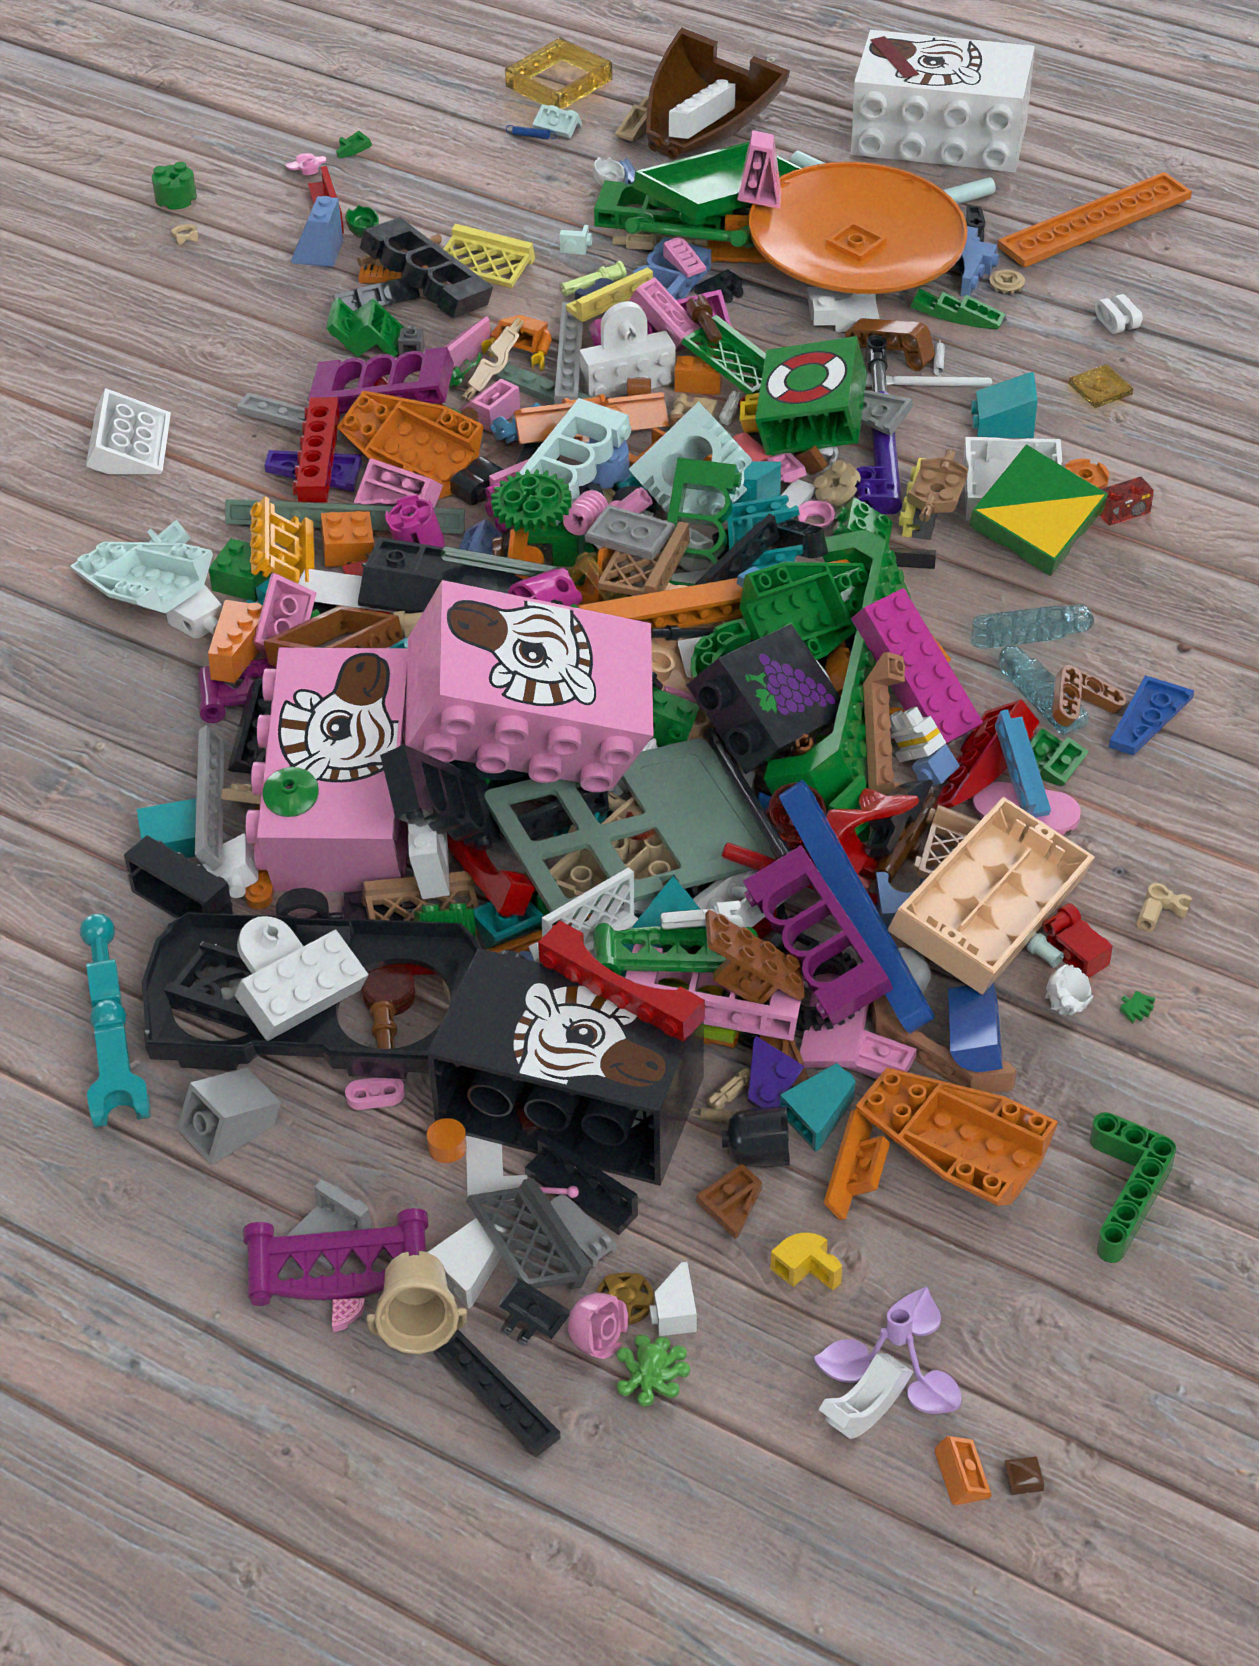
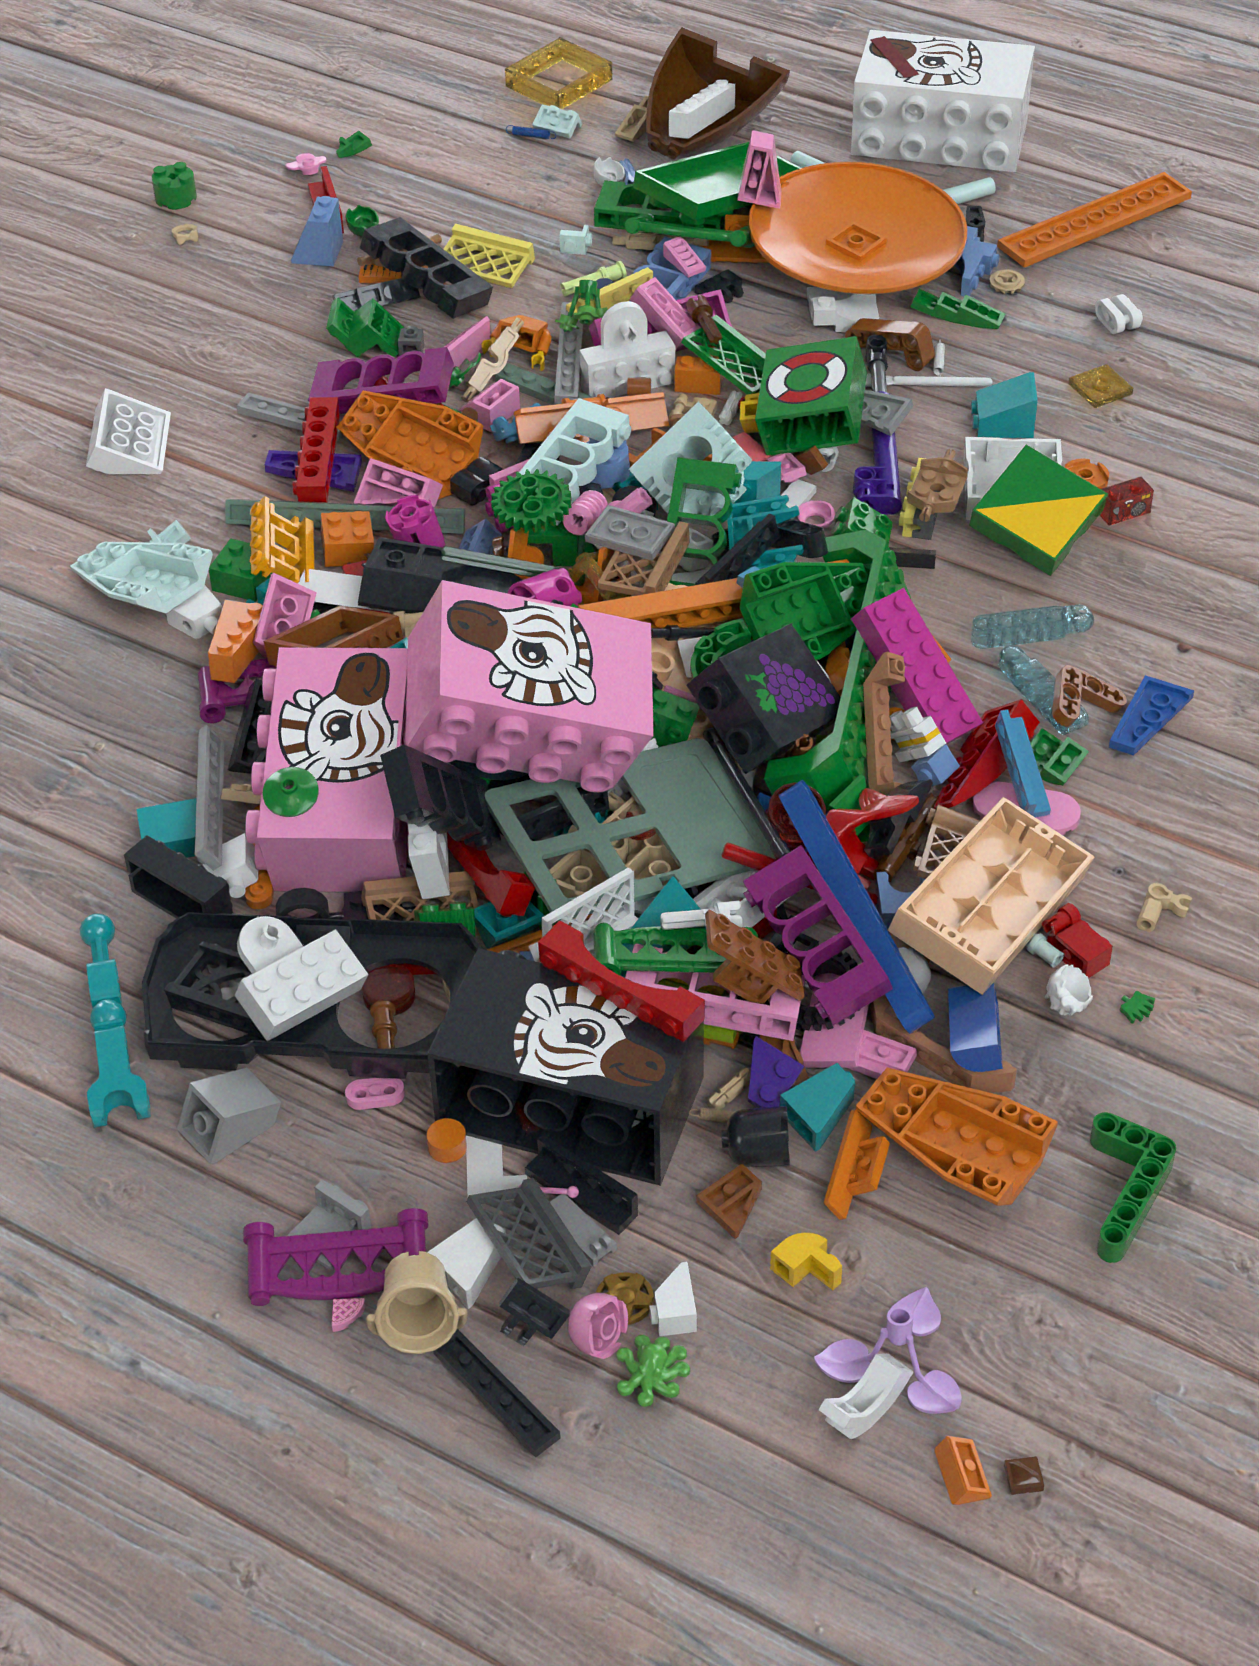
(586, 314): none -> plant
(841, 474): tan plate -> none

